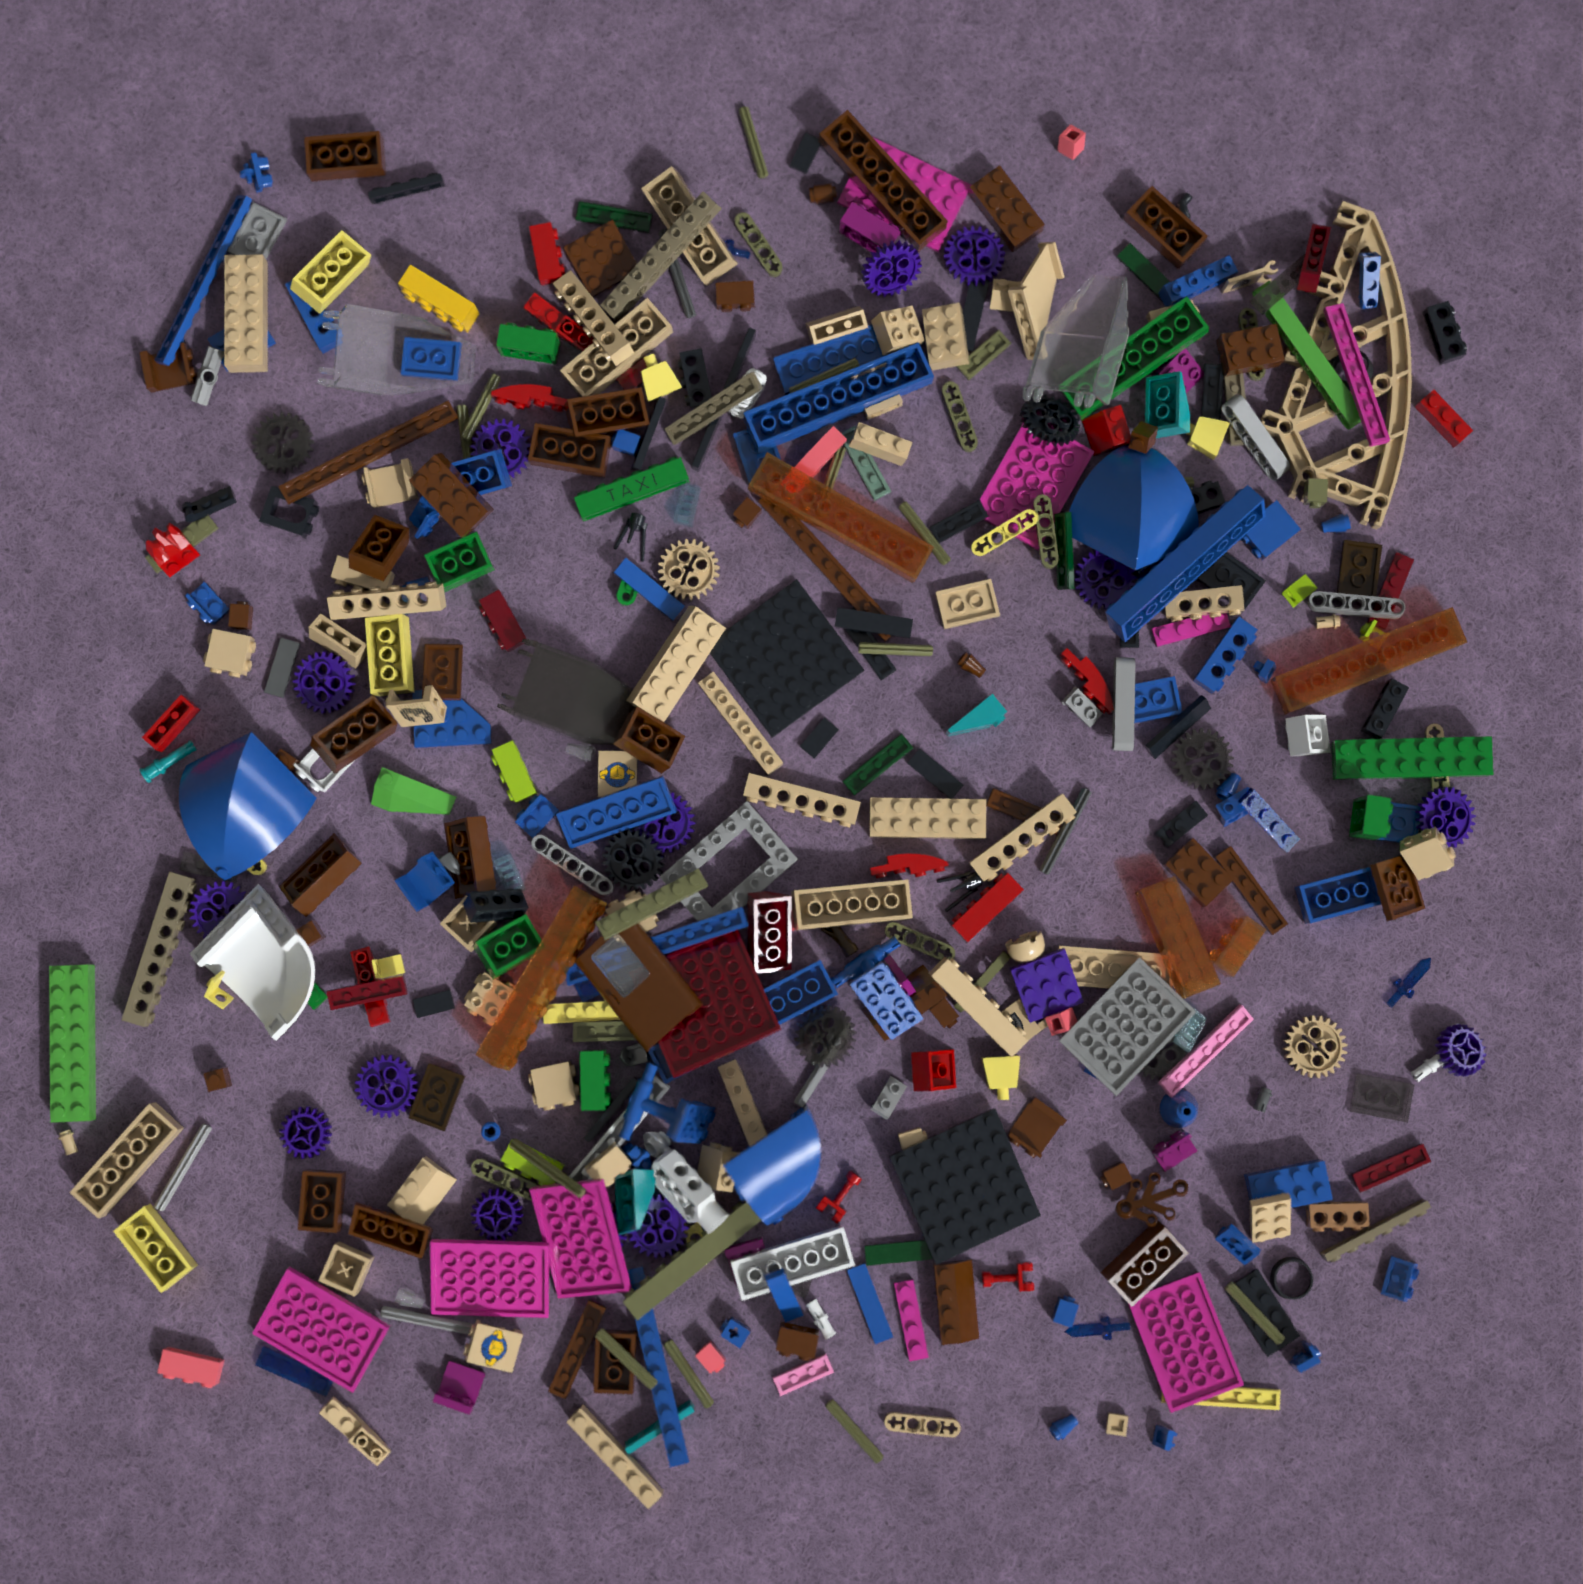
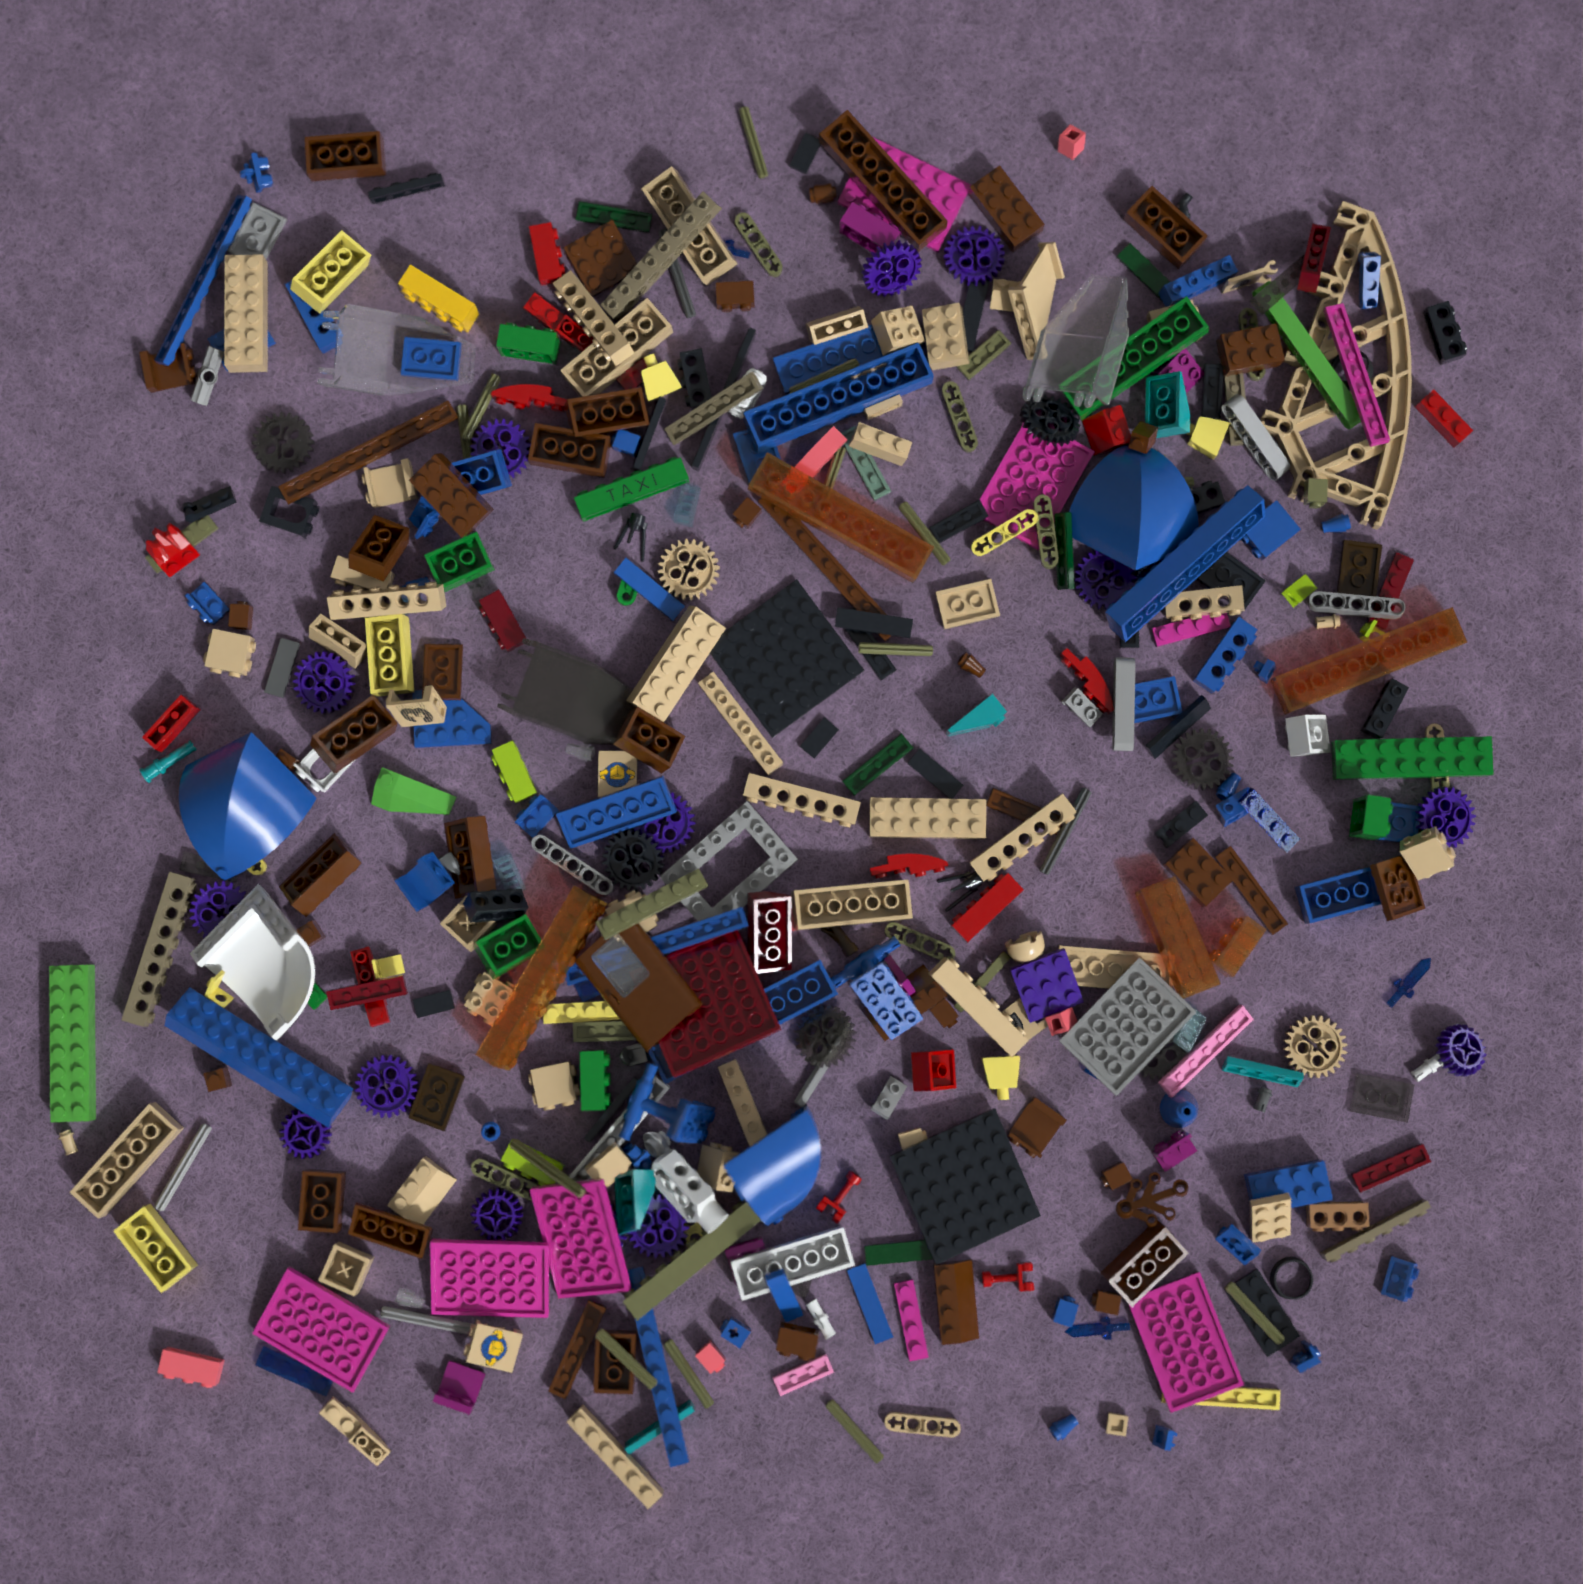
(258, 1057): none -> blue brick
(1106, 1301): none -> reddish brown brick
(1262, 1071): none -> teal tile

